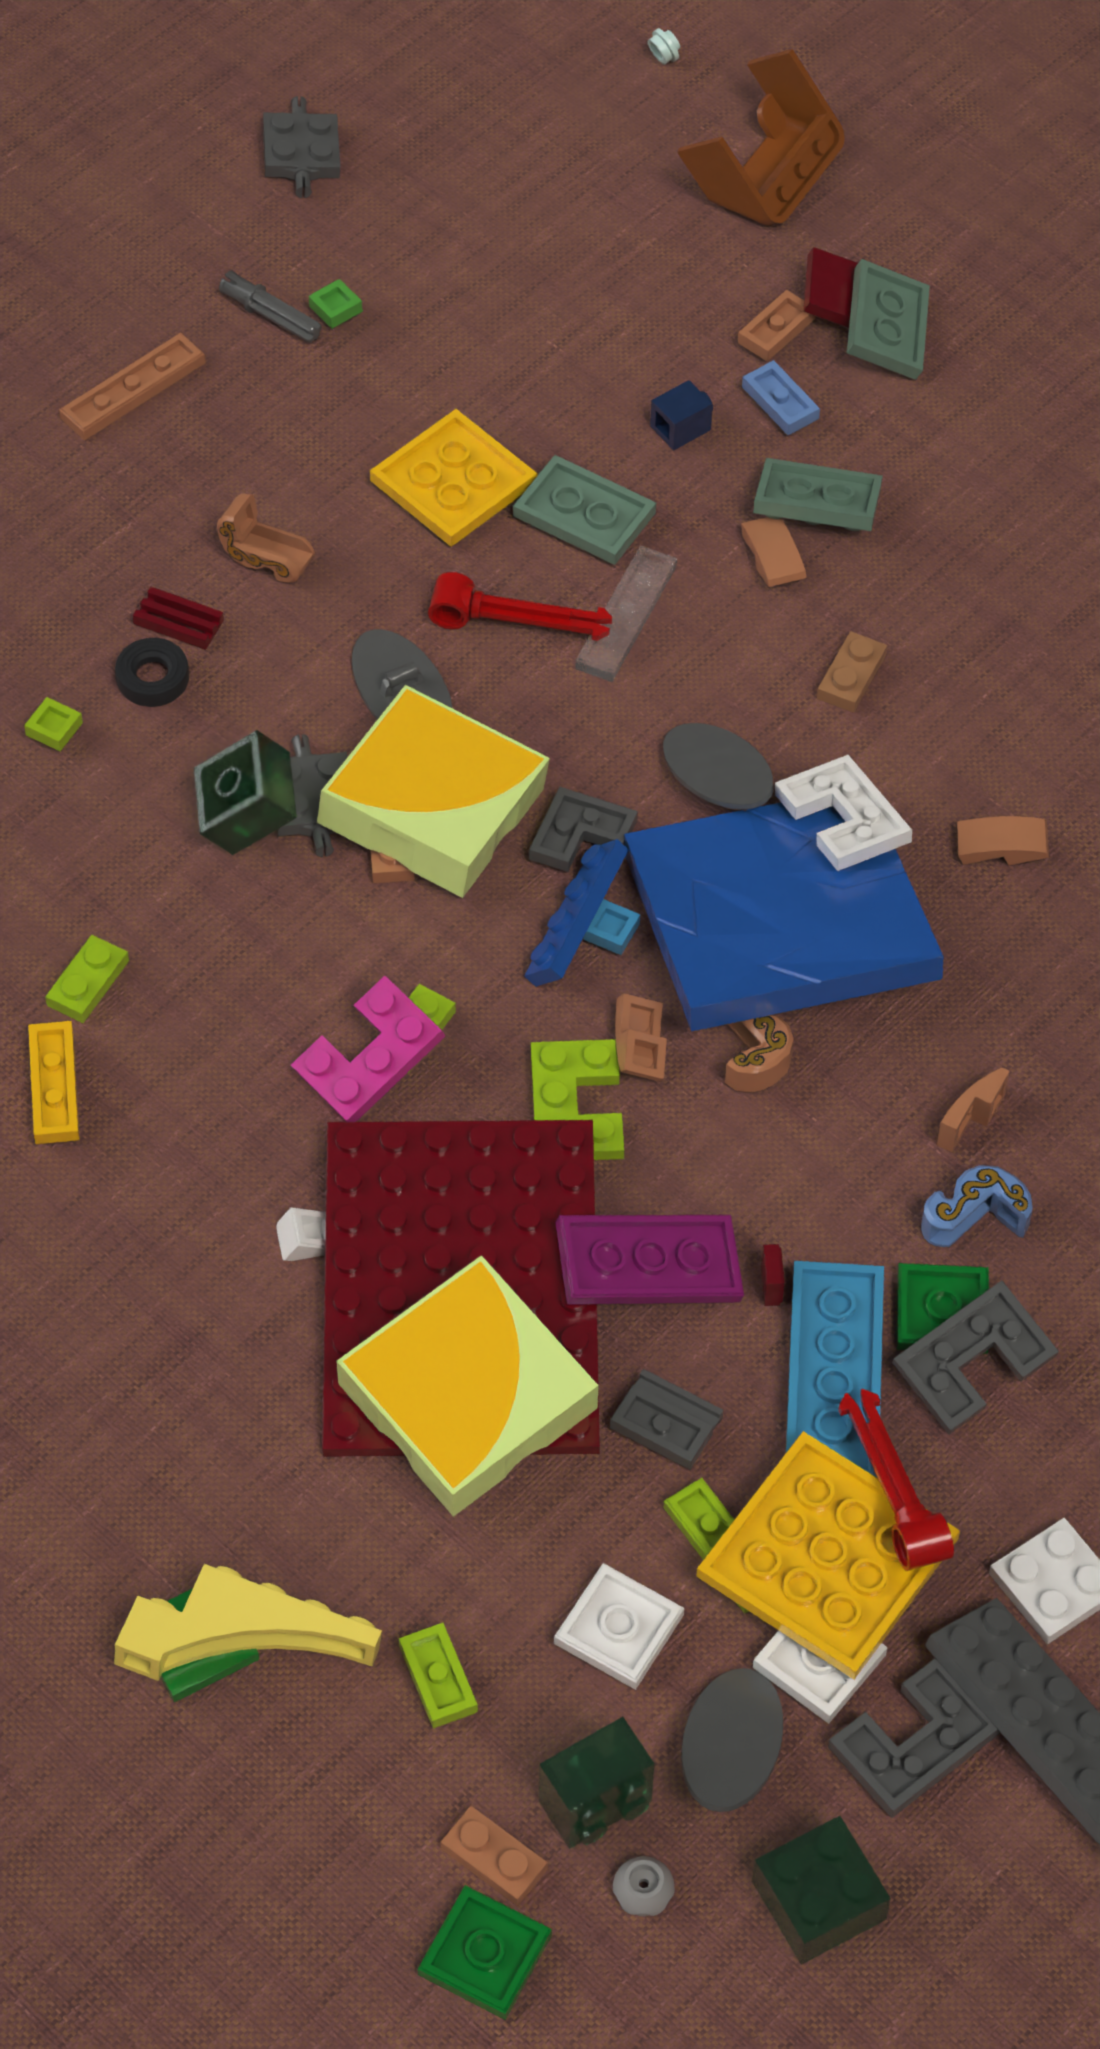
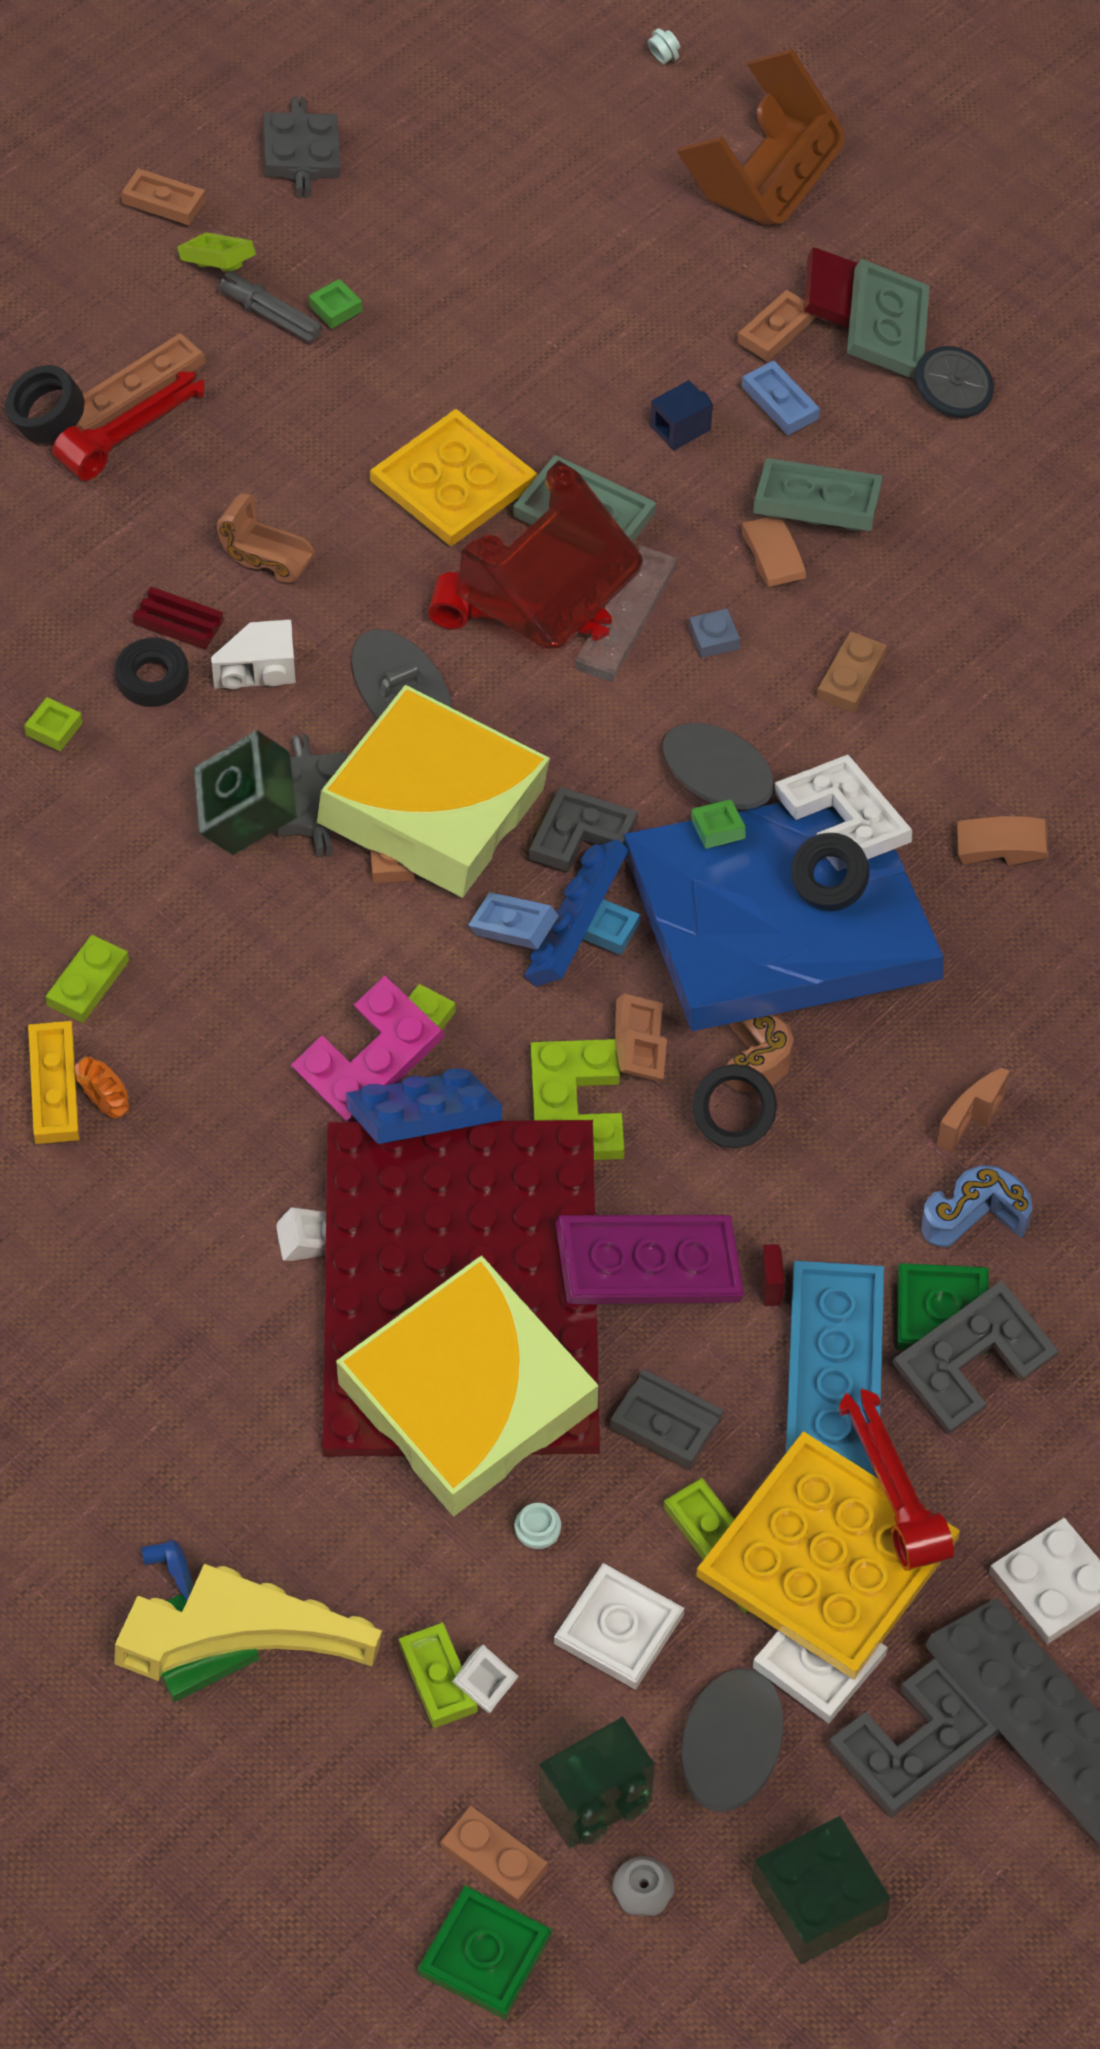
(30, 388): none -> black tyre
(87, 450): none -> red piece
(102, 1087): none -> orange gear
(163, 196): none -> nougat plate
(177, 1565): none -> blue bar
(217, 251): none -> lime plate
(256, 657): none -> white slope
(423, 1105): none -> blue plate
(485, 1678): none -> white slope
(513, 920): none -> medium blue plate
(537, 1526): none -> light aqua plate
(556, 570): none -> clear red windscreen
(707, 1124): none -> black tyre
(714, 633): none -> sand blue plate
(718, 823): none -> bright green plate
(825, 846): none -> black tyre
(954, 381): none -> dark grey wheel

